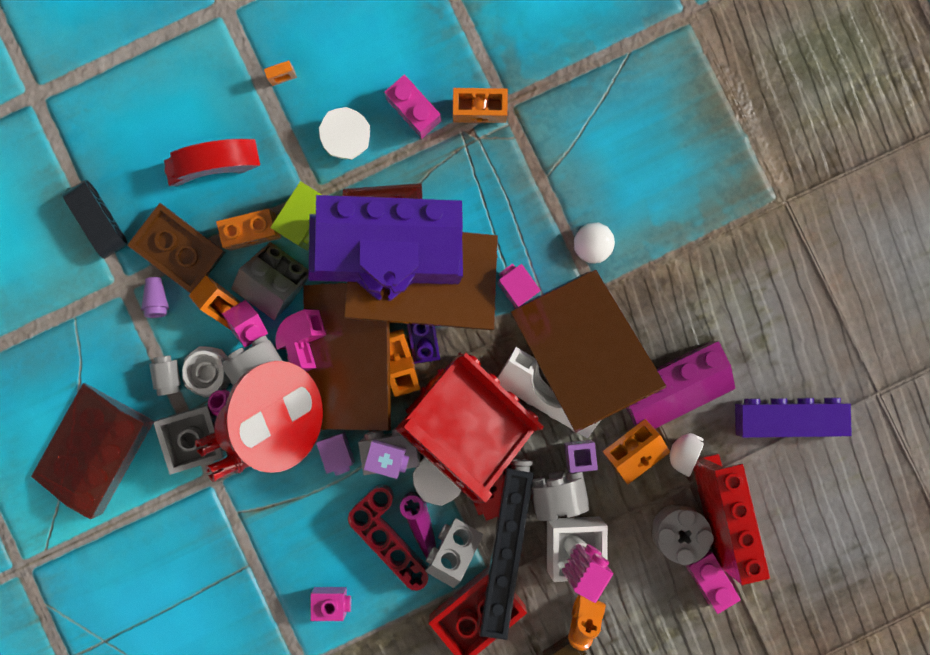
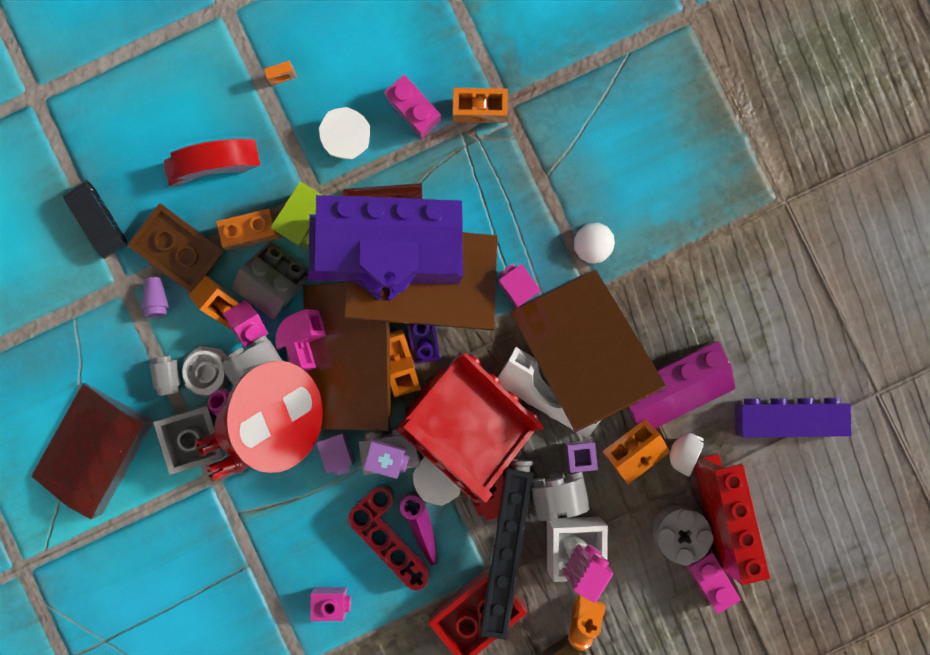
(457, 554): light grey brick -> none

